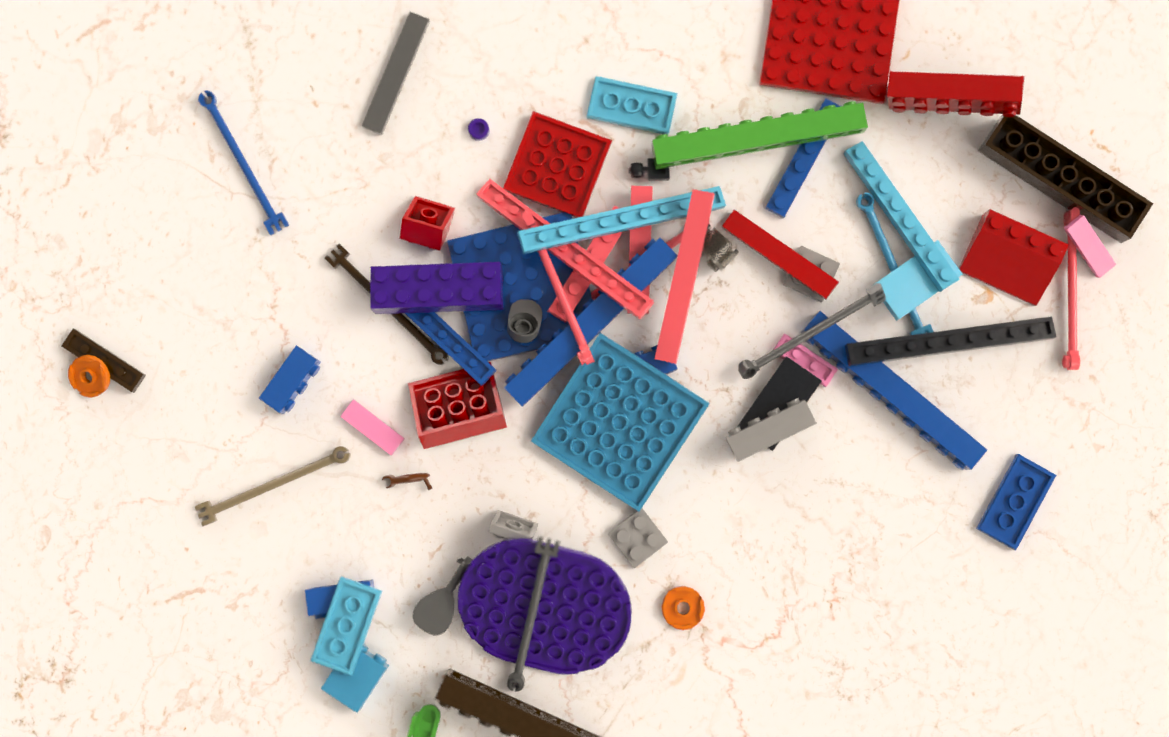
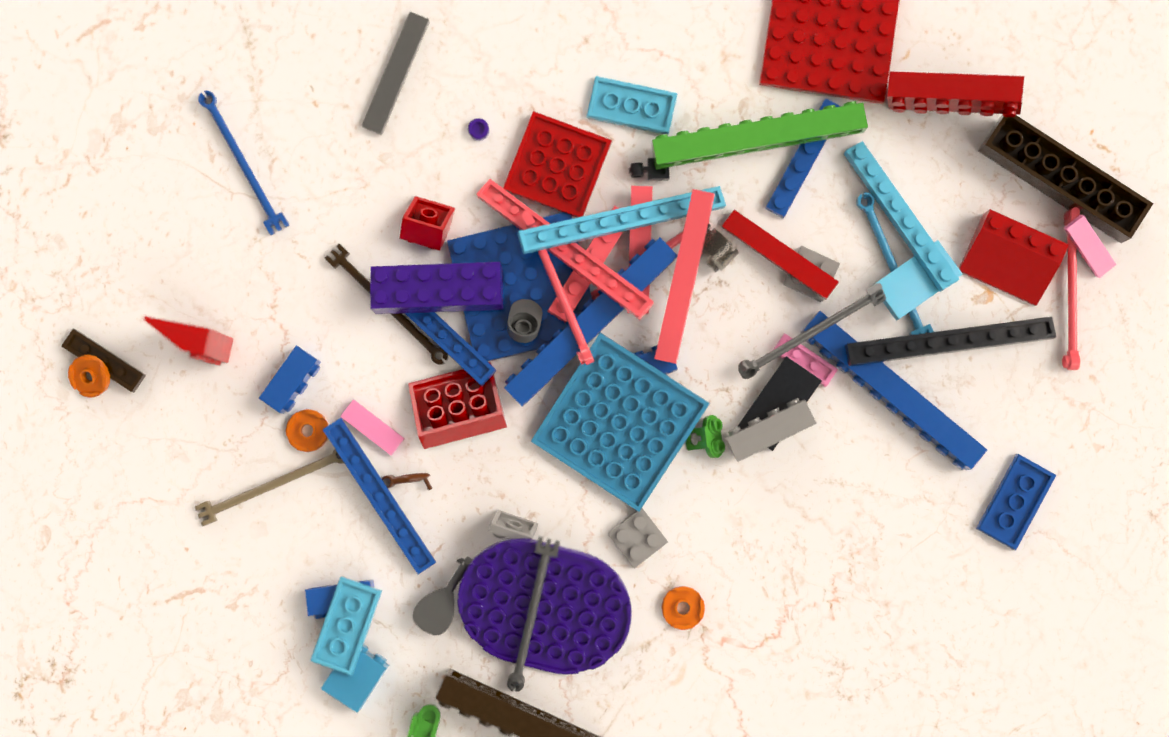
(198, 341): none -> slope
(296, 424): none -> orange tile
(379, 496): none -> blue plate
(710, 437): none -> bright green bracket

